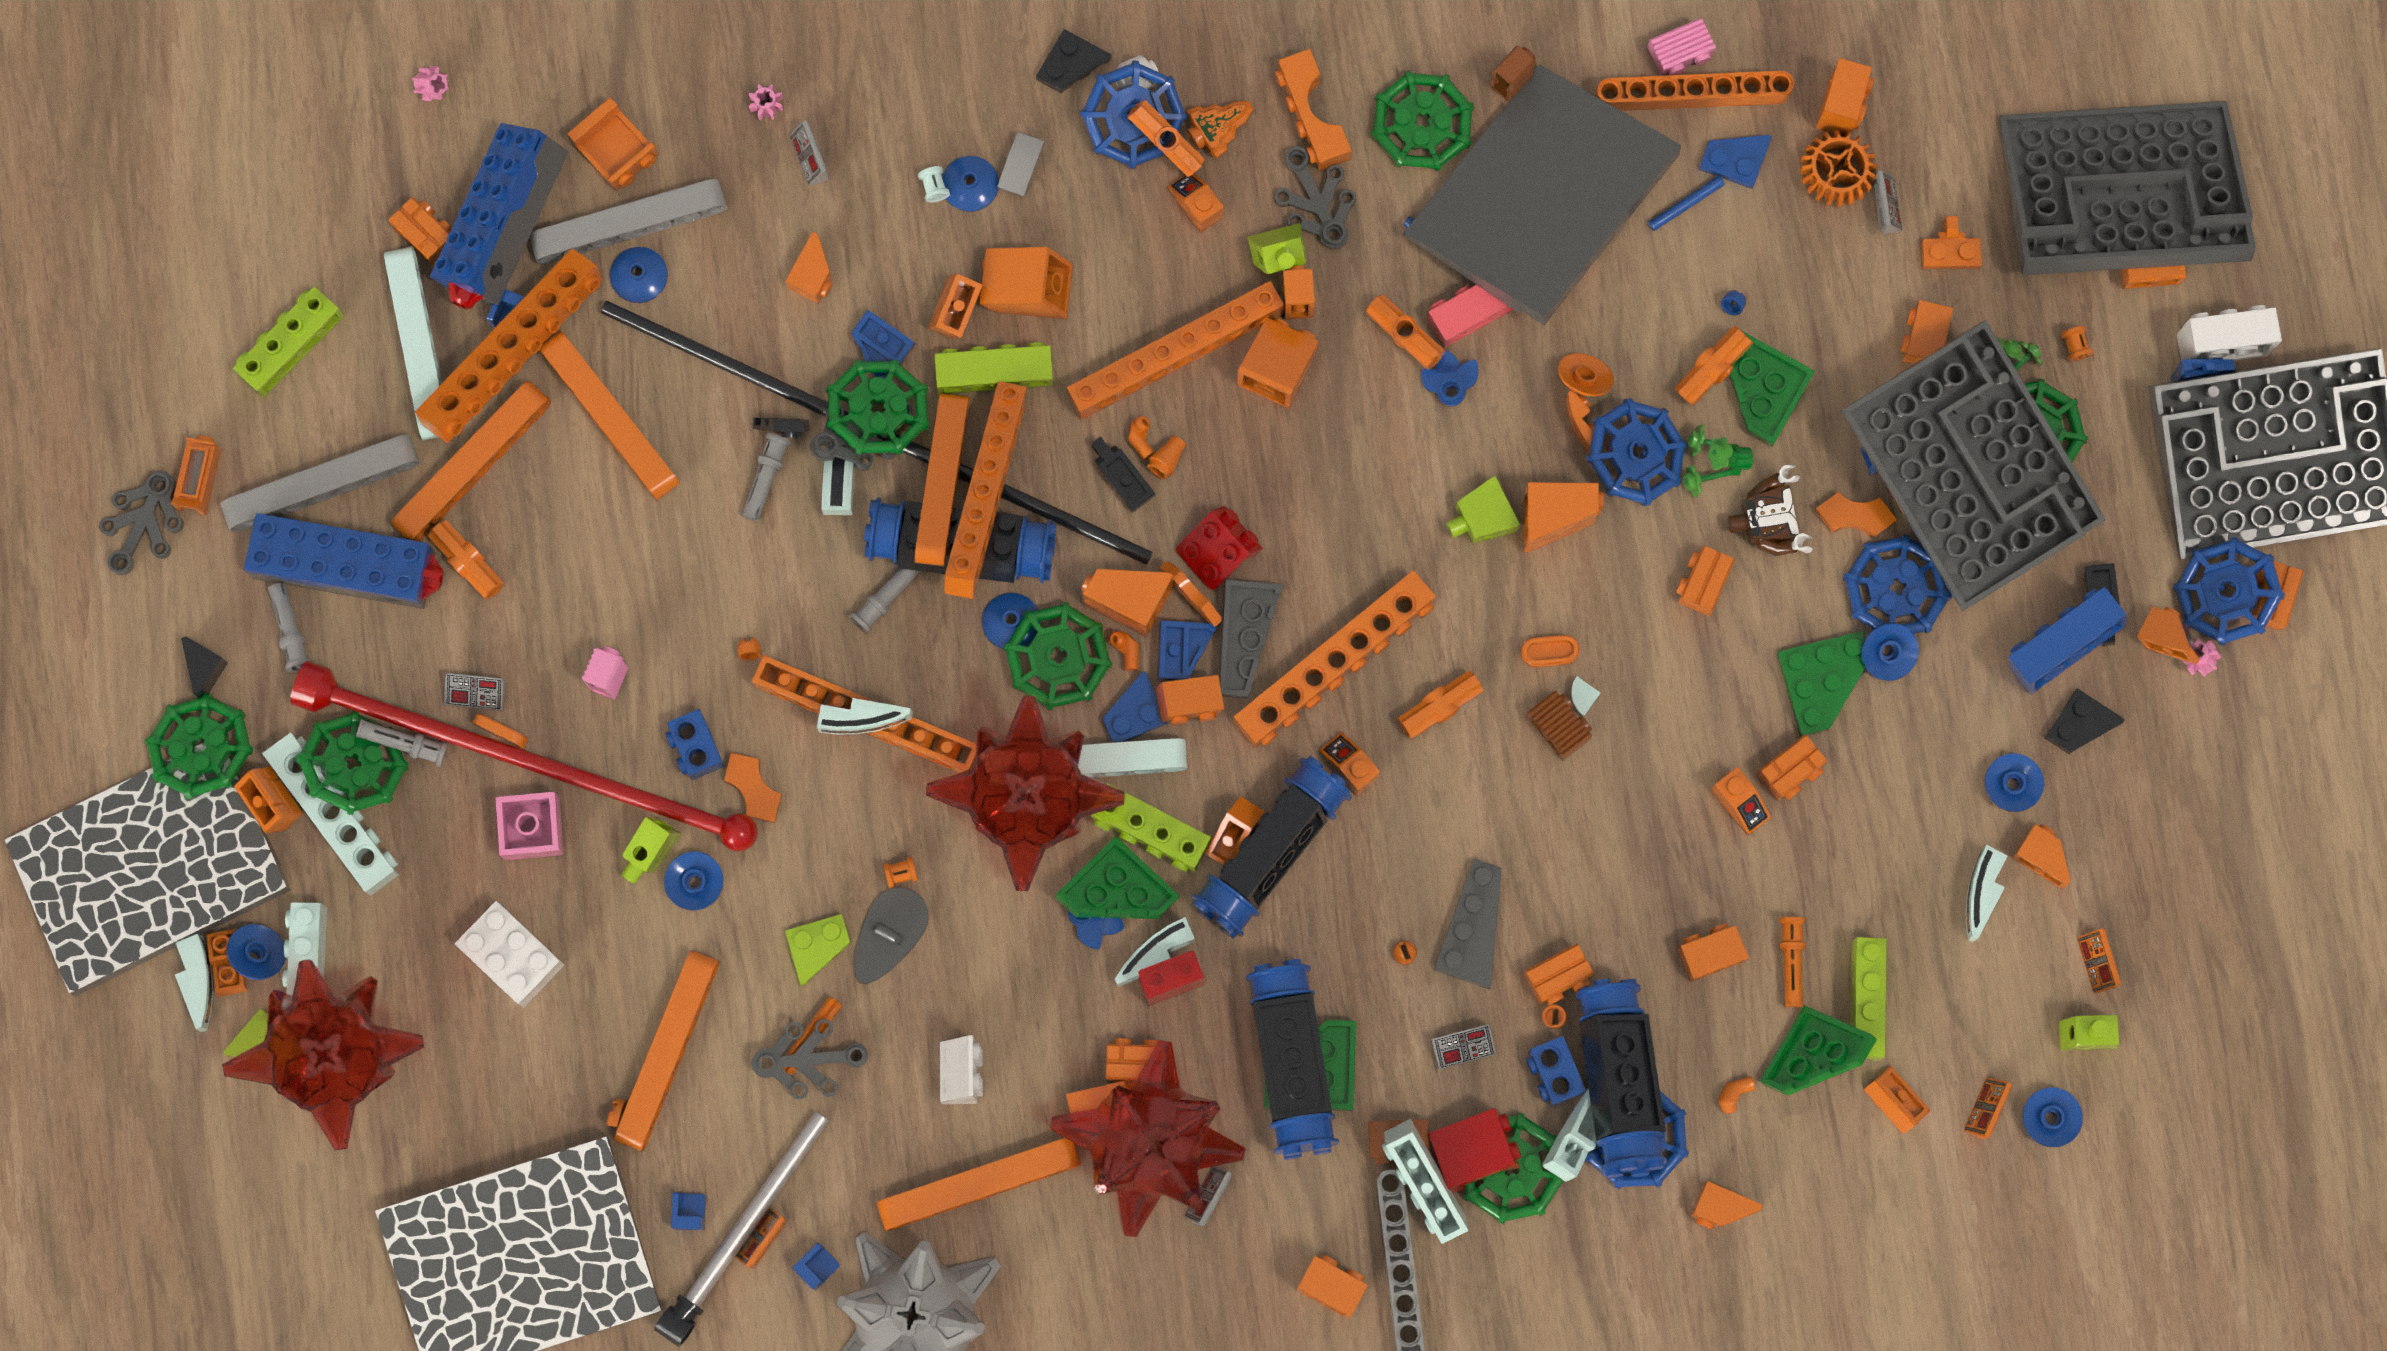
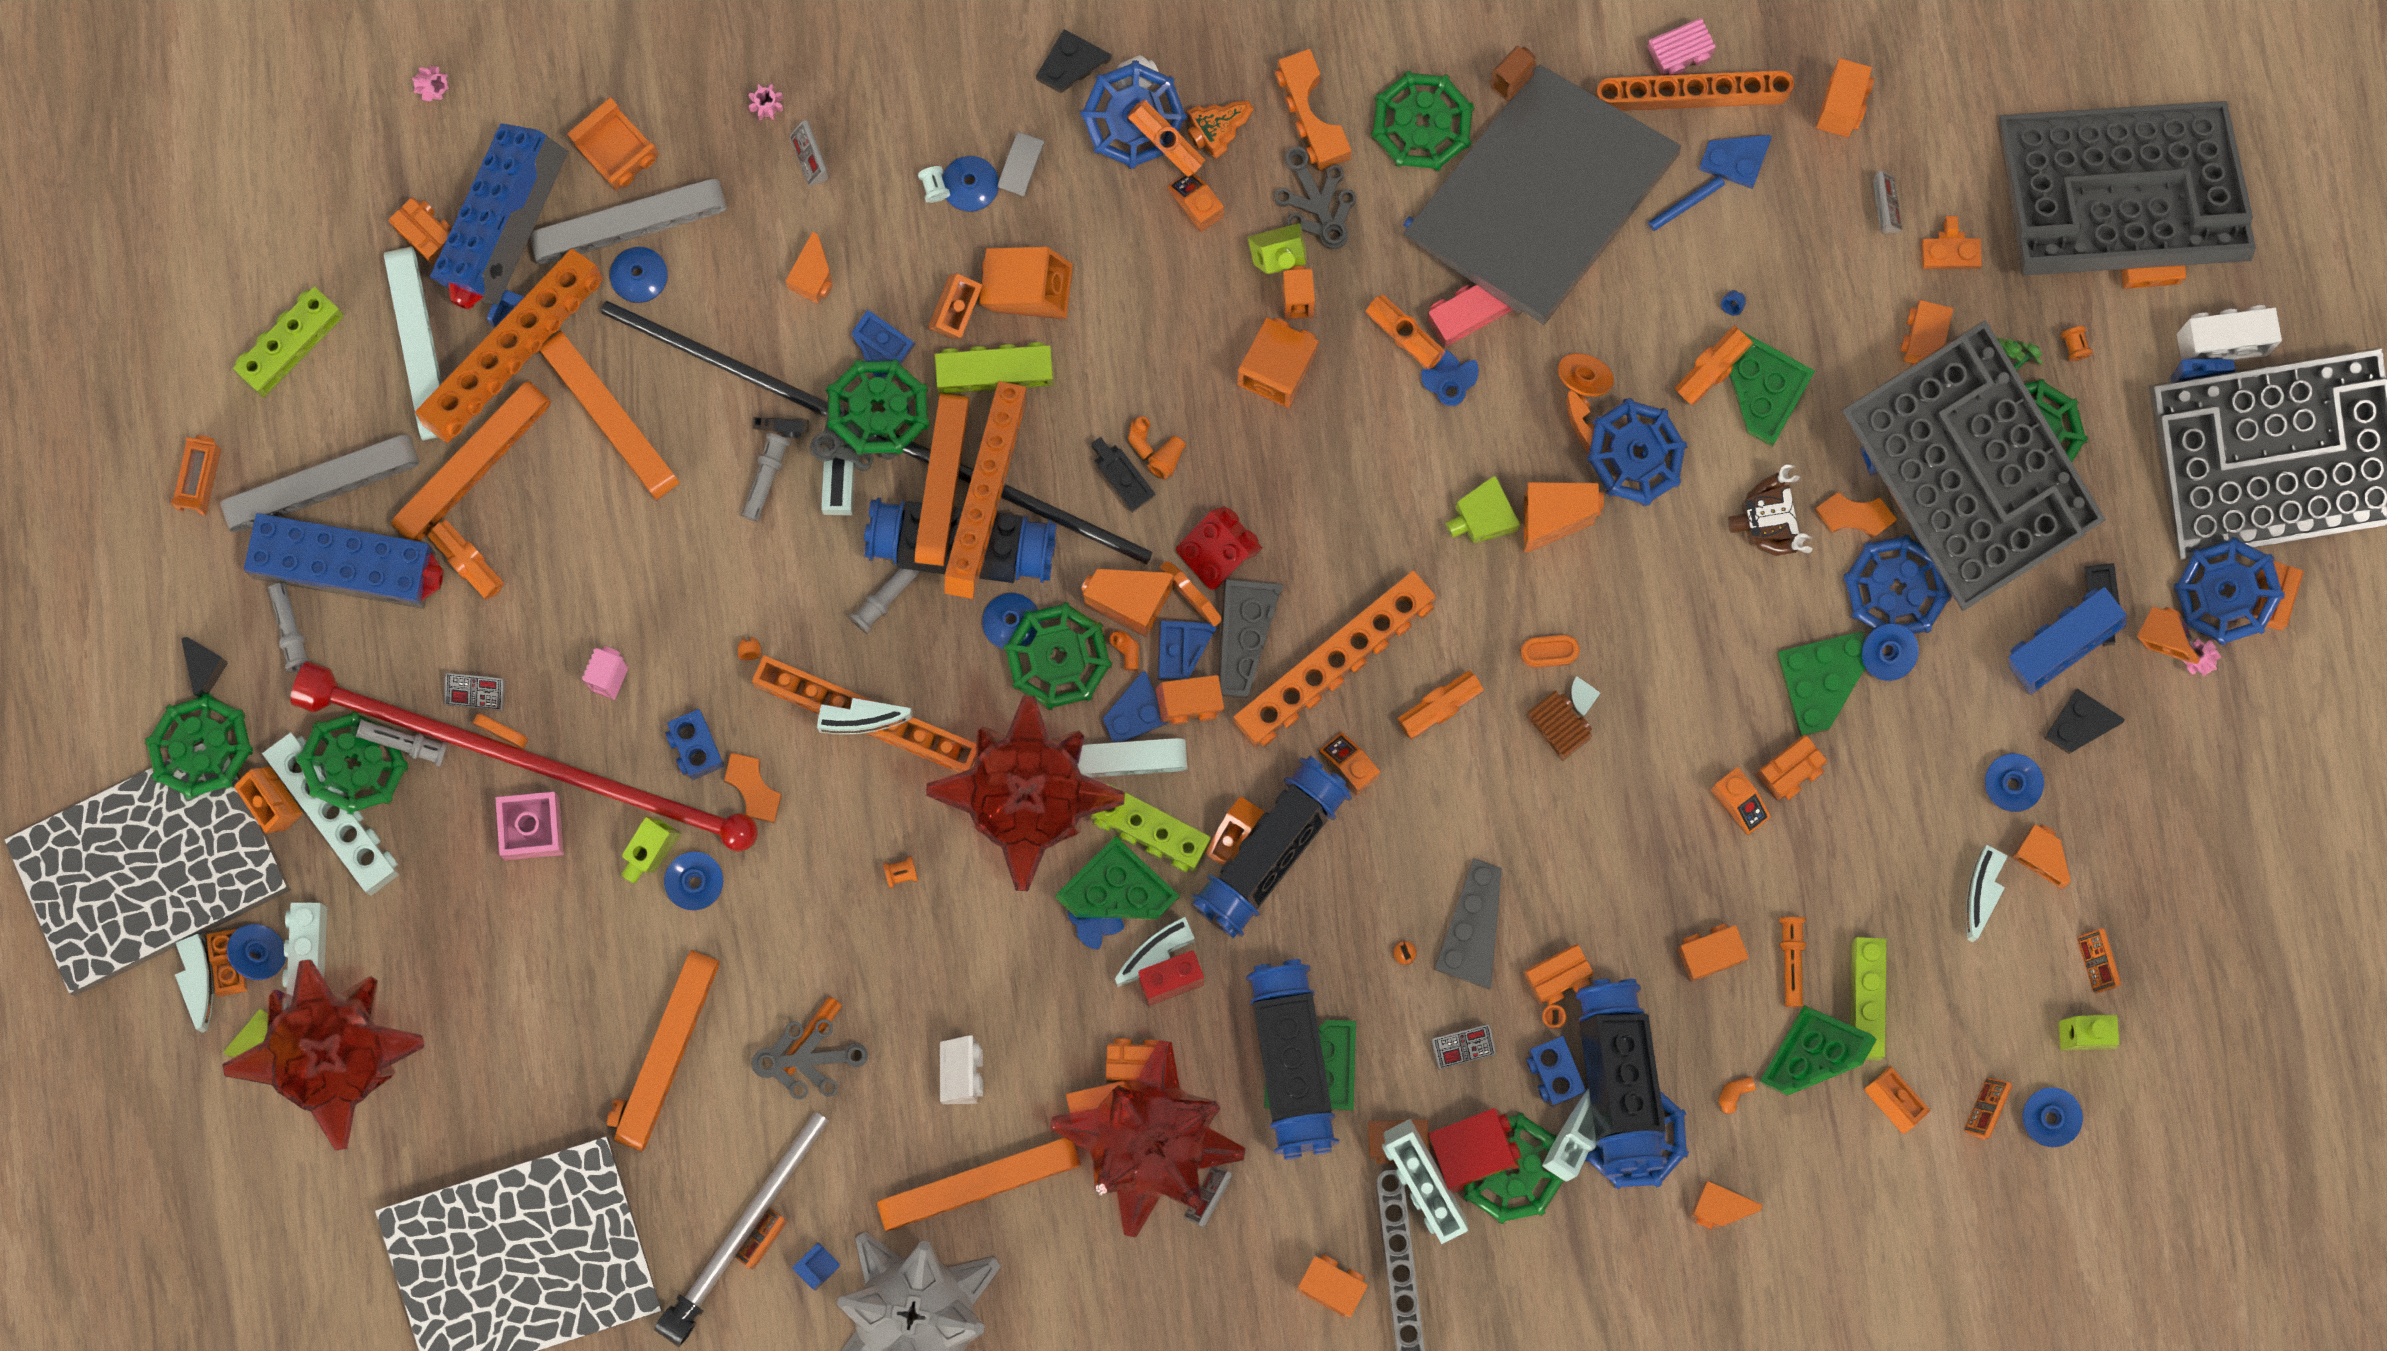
(142, 519): dark grey plant -> none
(509, 954): white brick -> none
(688, 1211): blue panel -> none
(816, 945): lime wing -> none
(889, 932): dark grey shield -> none
(1175, 350): orange brick -> none
(1705, 580): orange brick -> none
(1721, 454): plant -> none
(1847, 175): orange gear -> none

